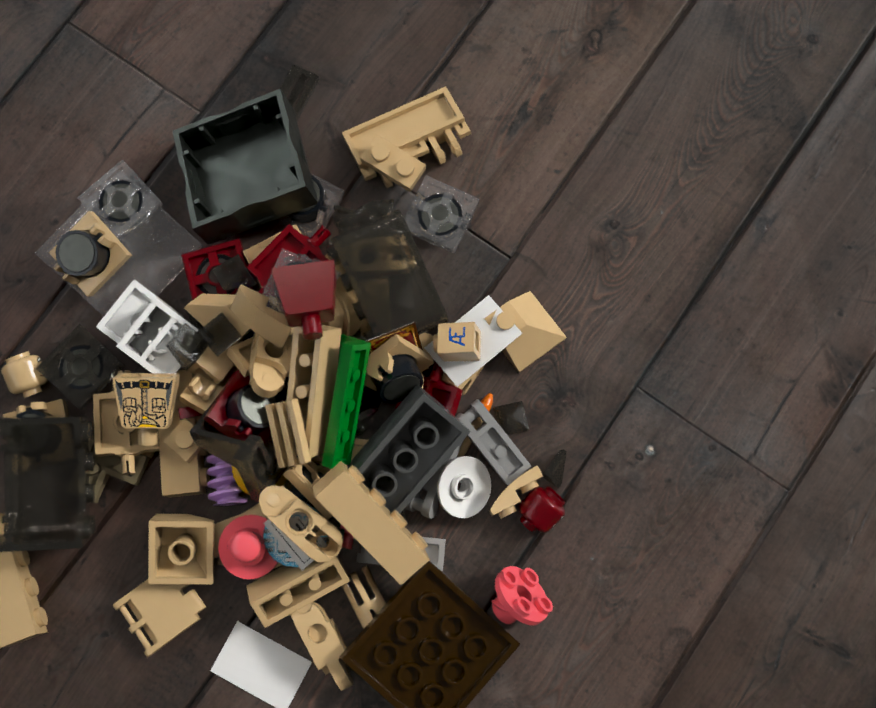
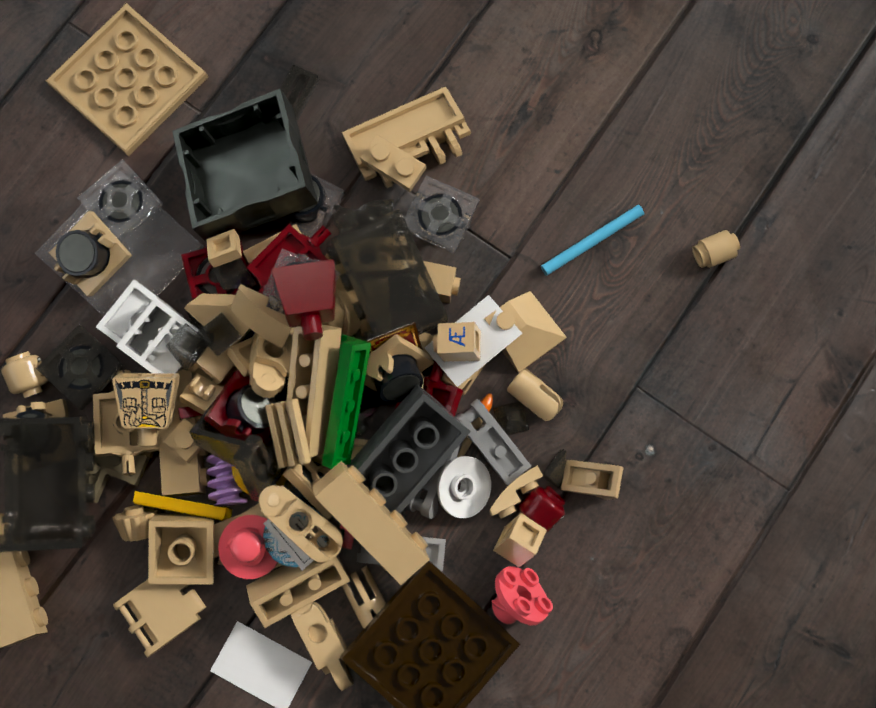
(127, 79): none -> tan tile
(134, 522): none -> tan piece
(182, 506): none -> yellow tile
(224, 248): none -> tan plate
(444, 280): none -> tan brick
(520, 540): none -> tan brick
(535, 395): none -> tan arm
(591, 240): none -> medium azure bar
(592, 479): none -> tan slope
(716, 249): none -> tan brick

